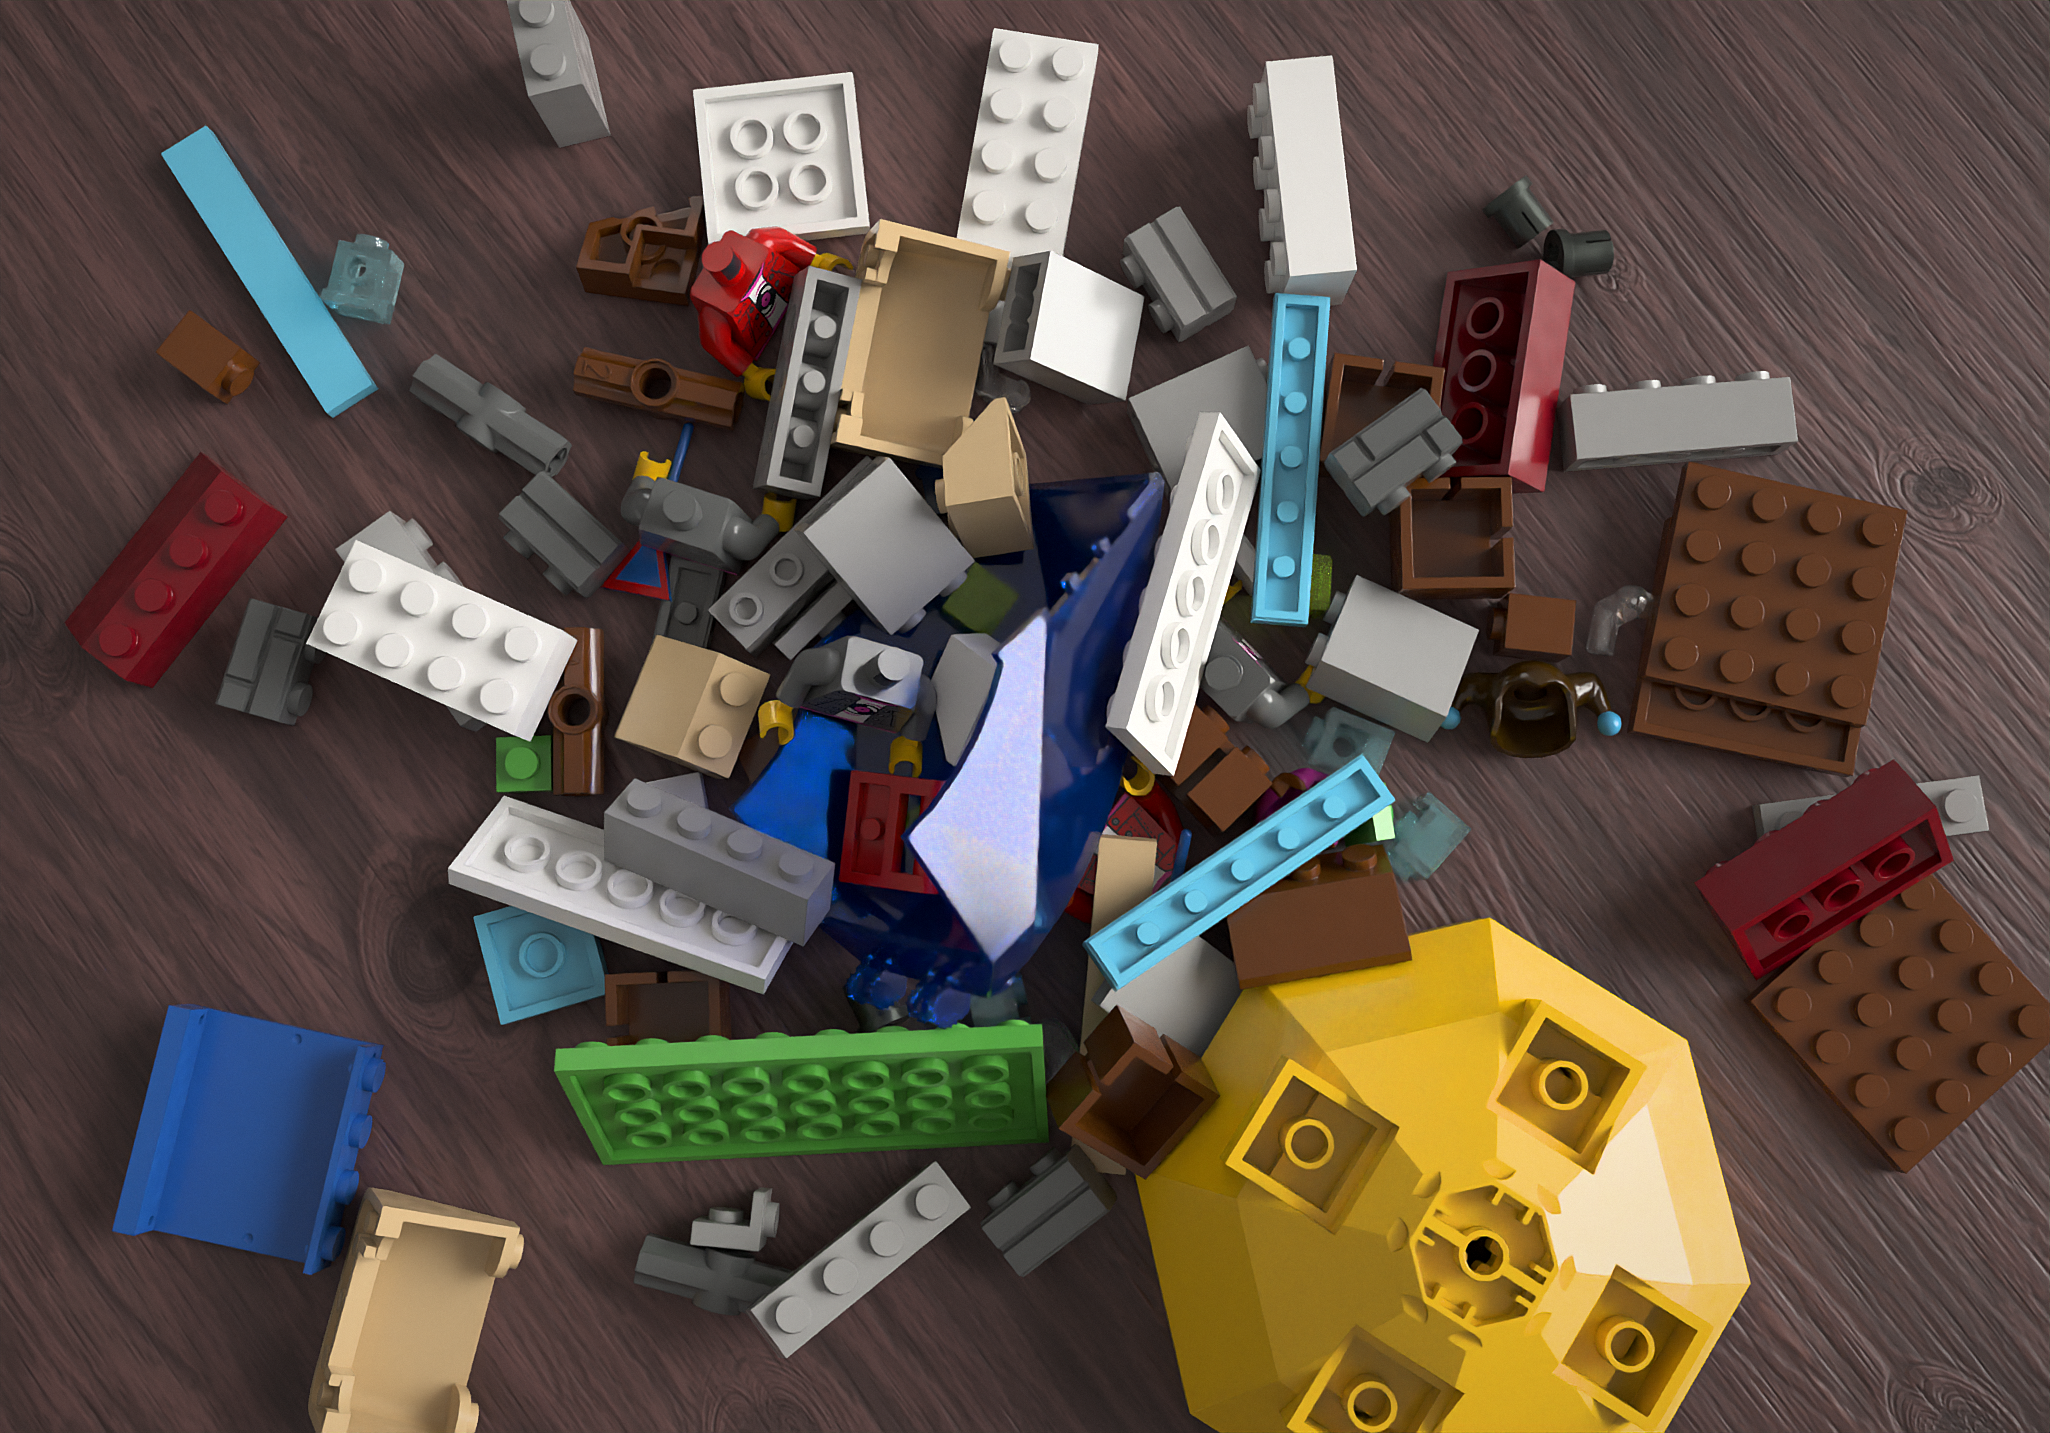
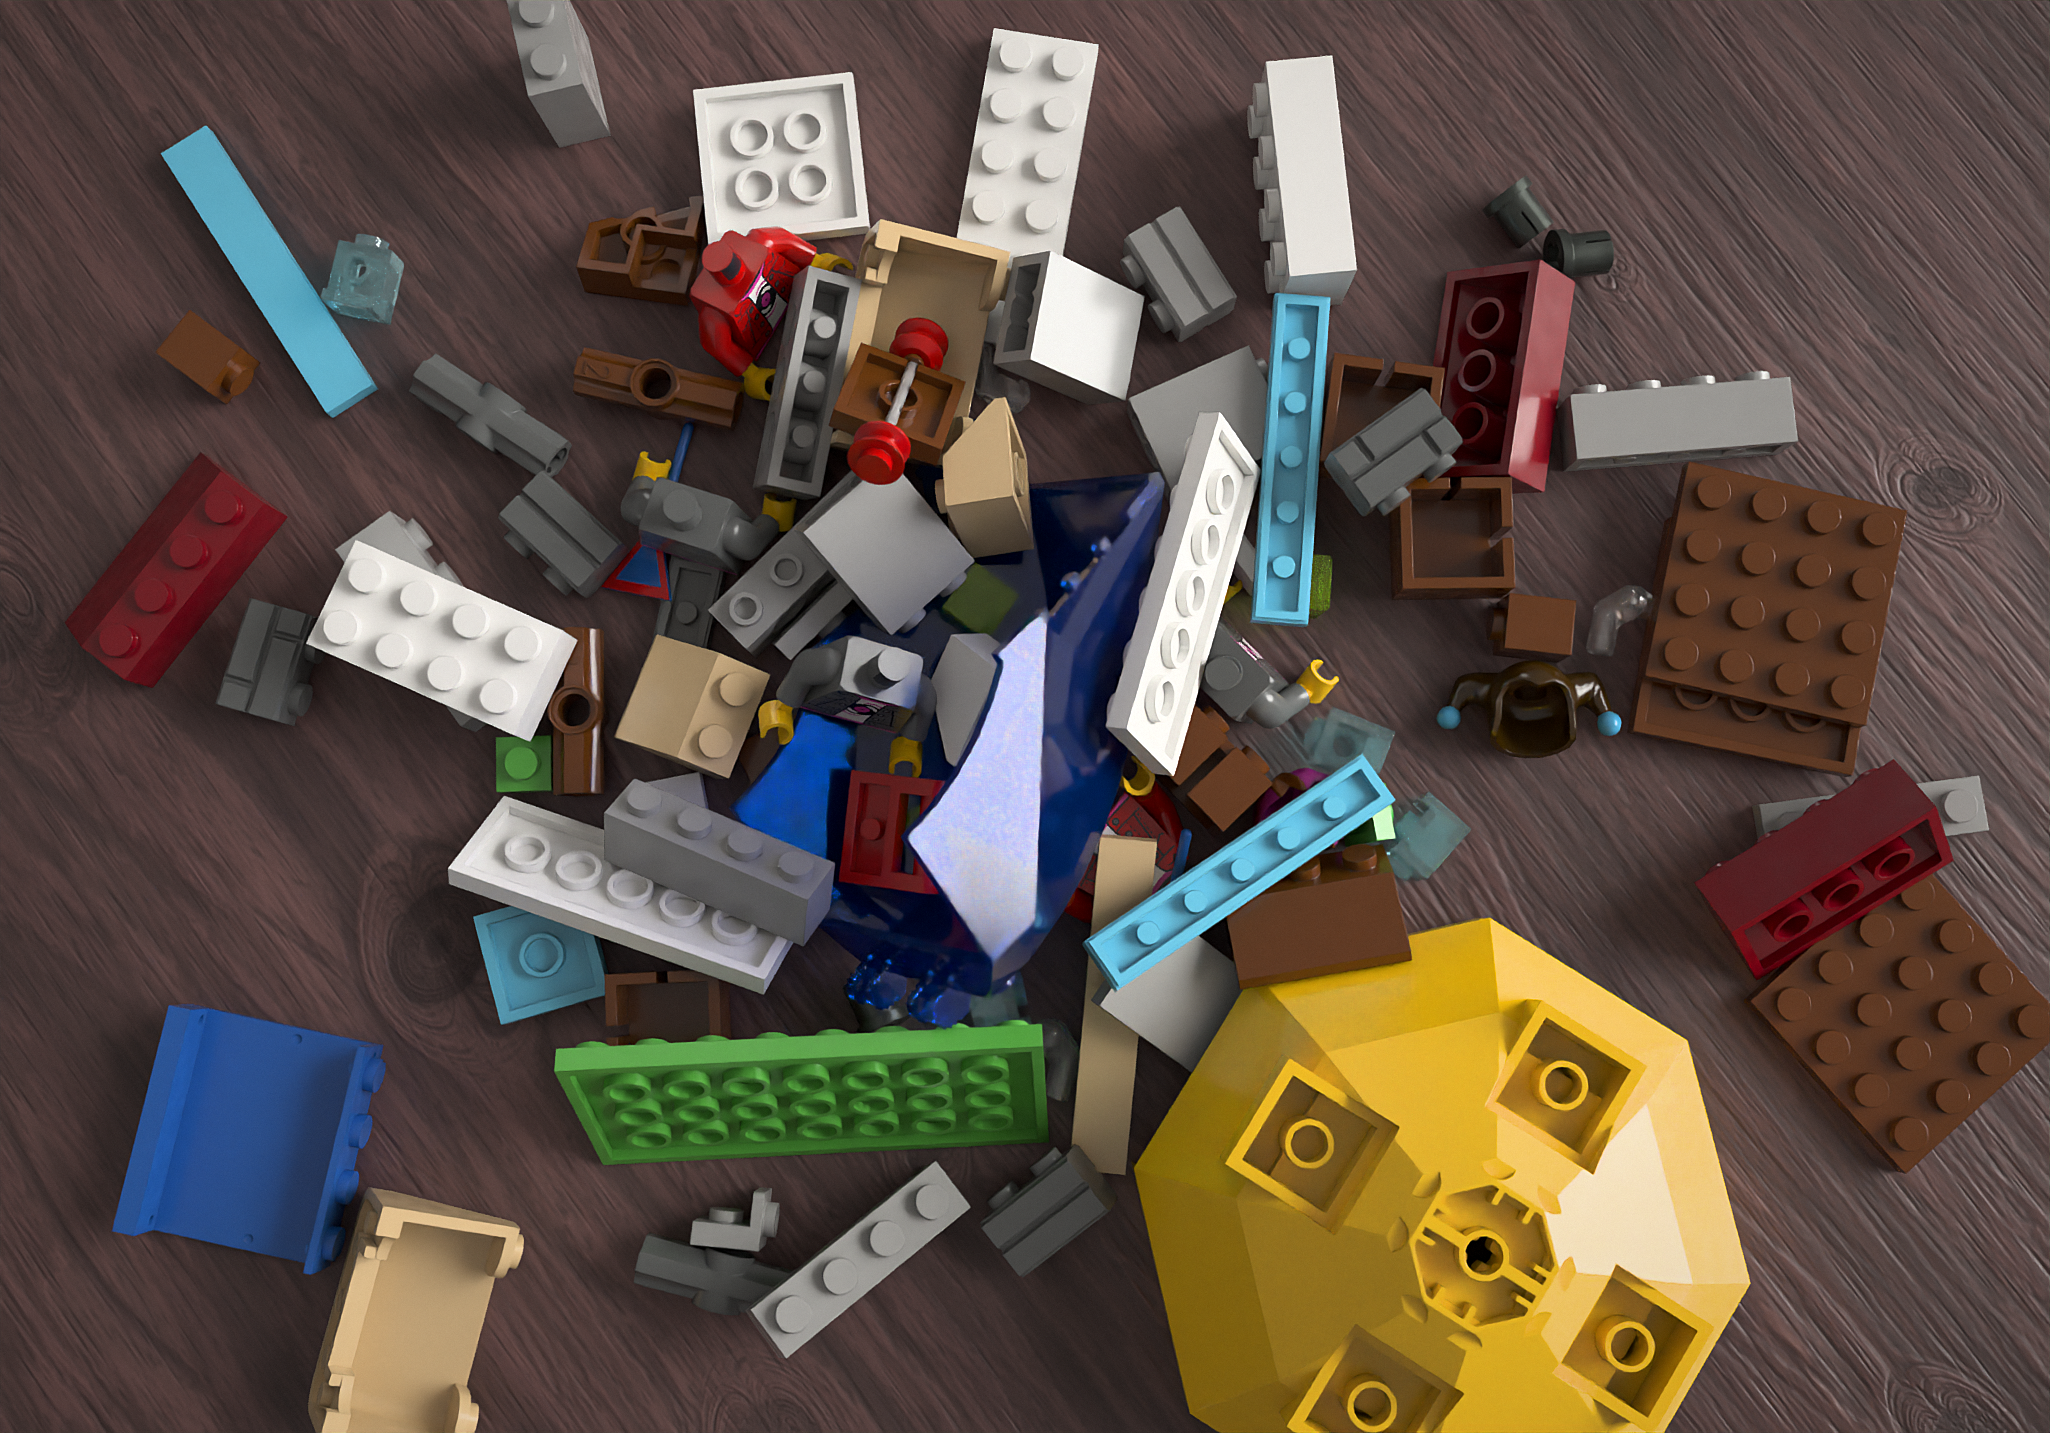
(898, 402): none -> plate
(1131, 1092): reddish brown piece -> none
(1390, 658): light grey brick -> none

